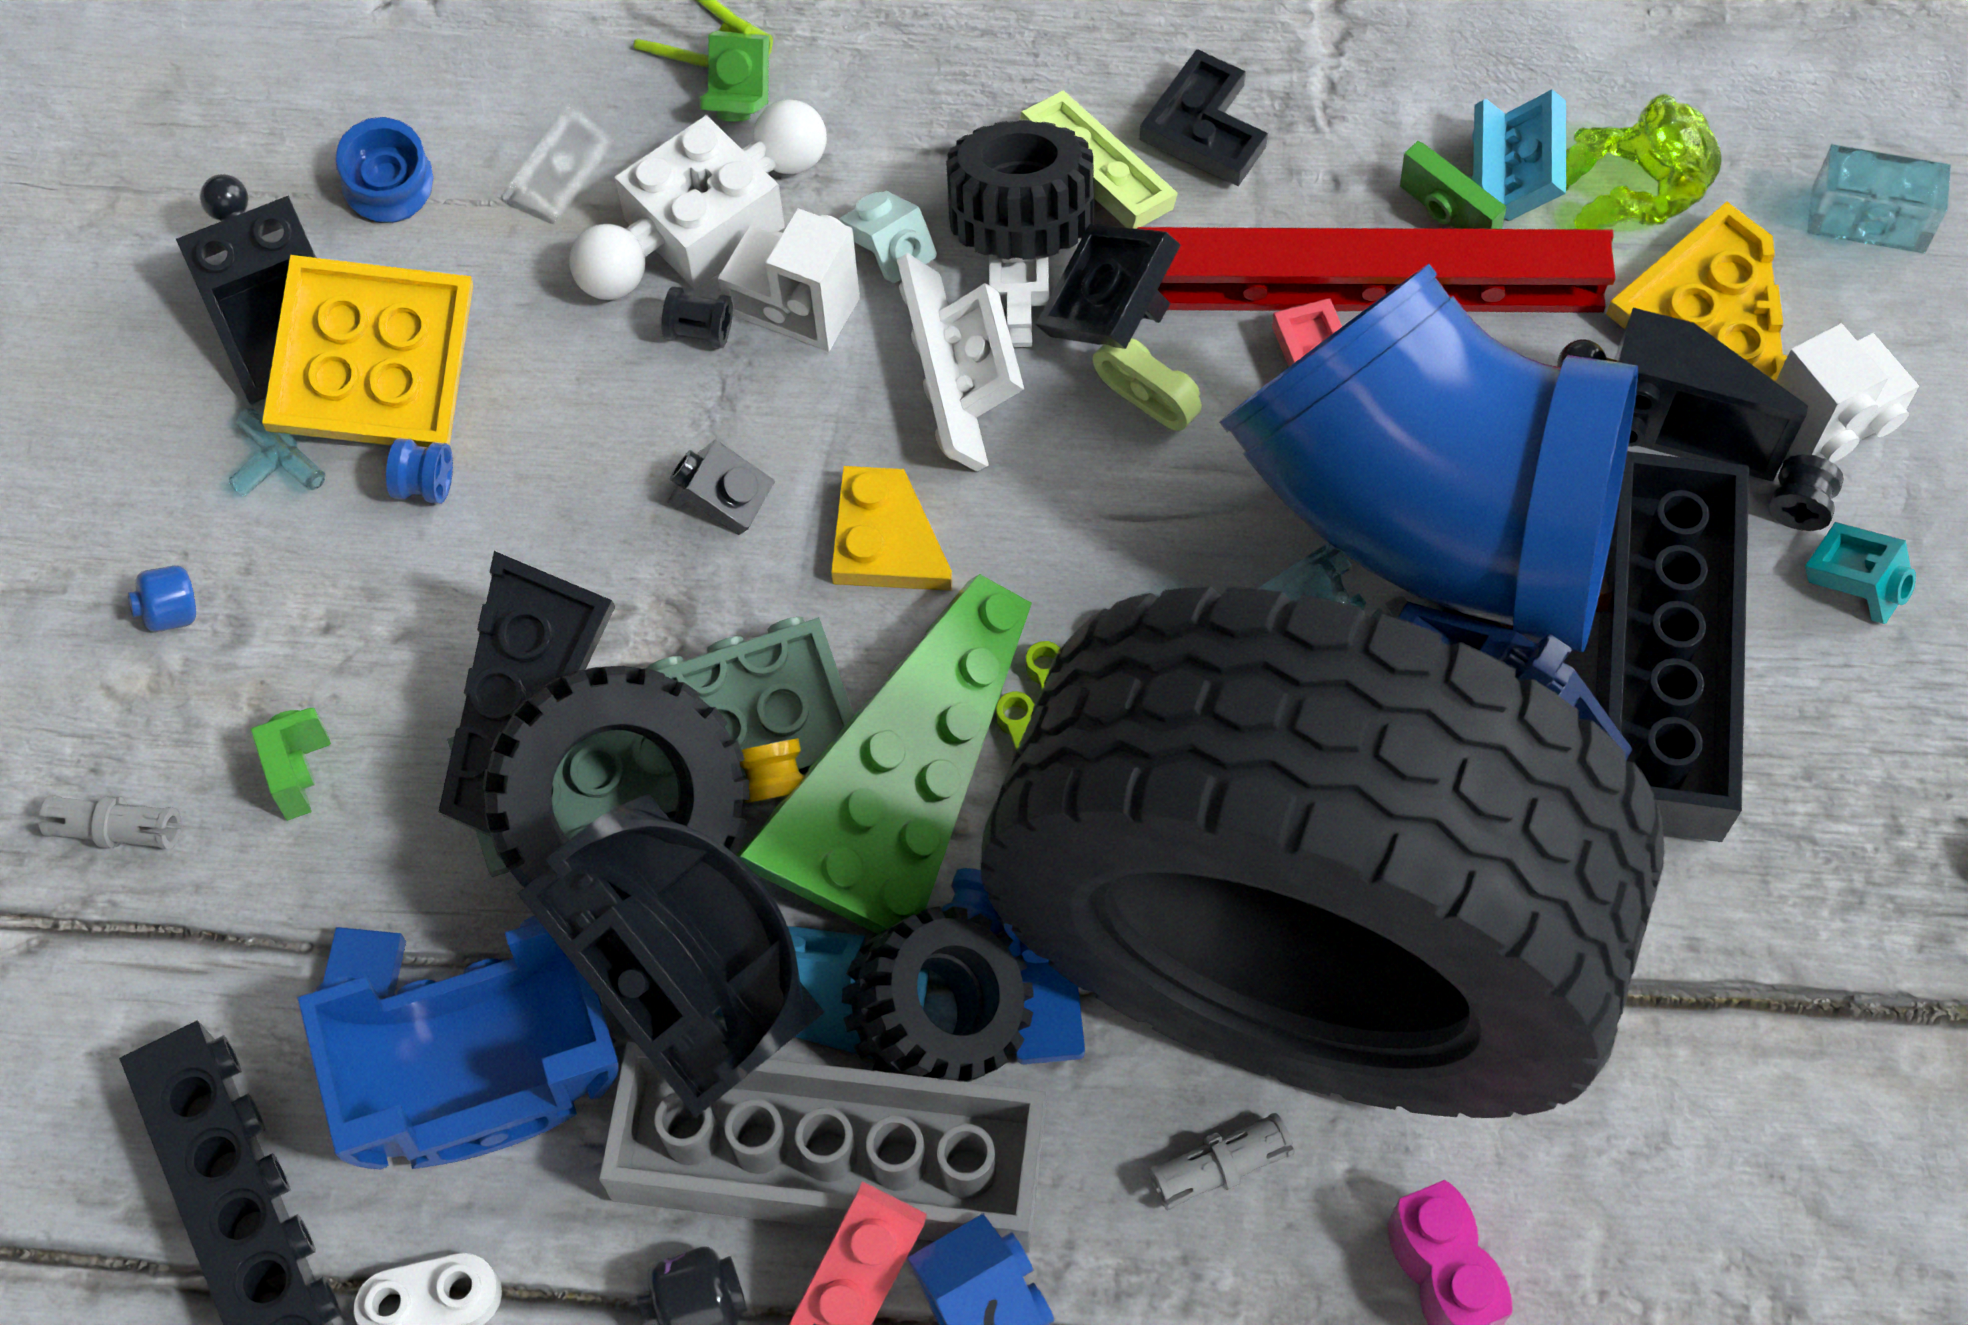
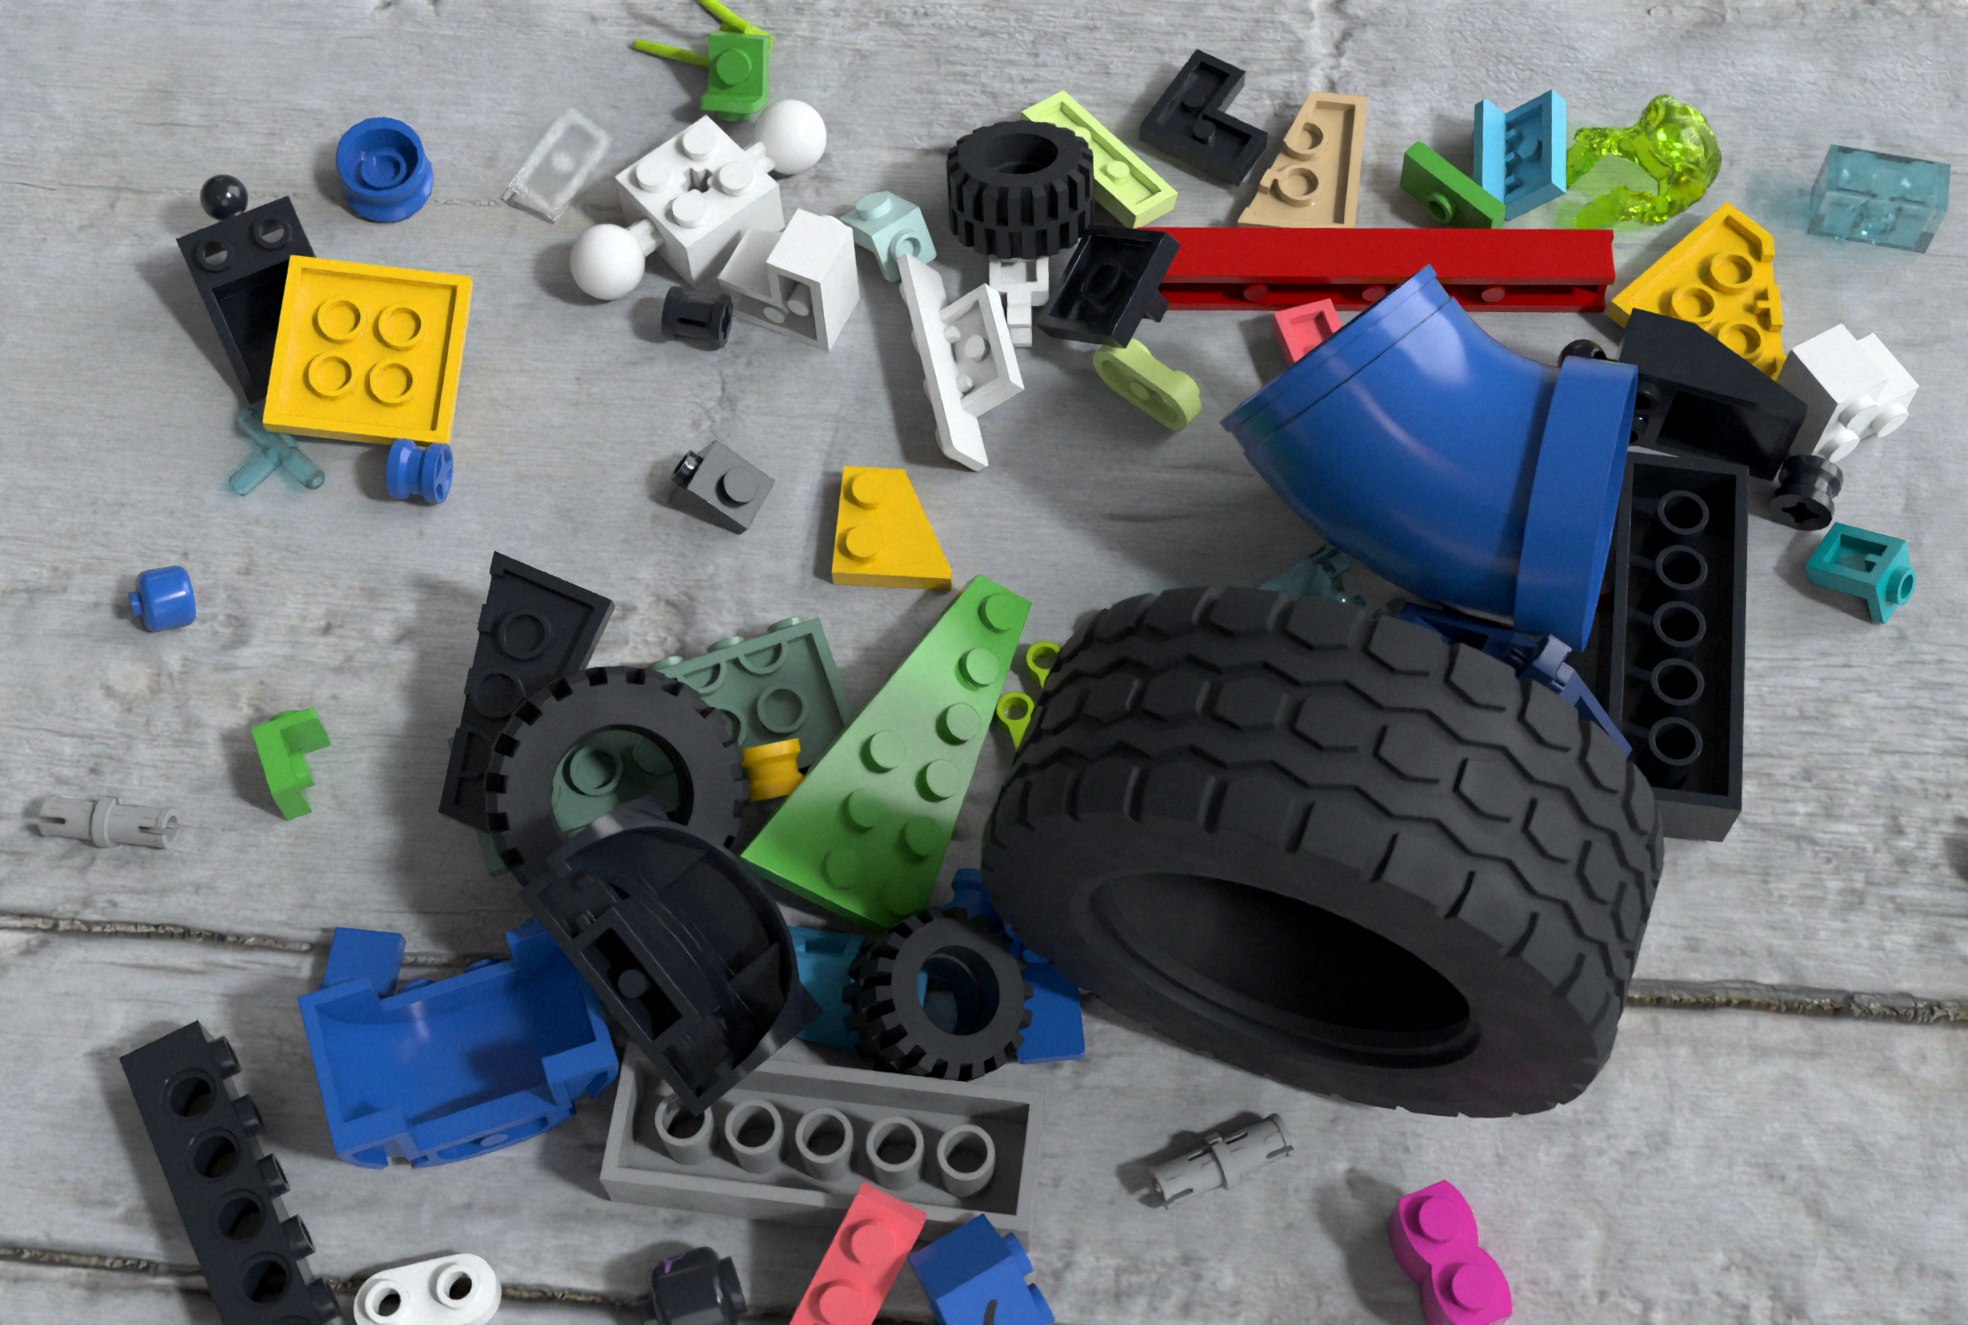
(1316, 170): none -> tan wing

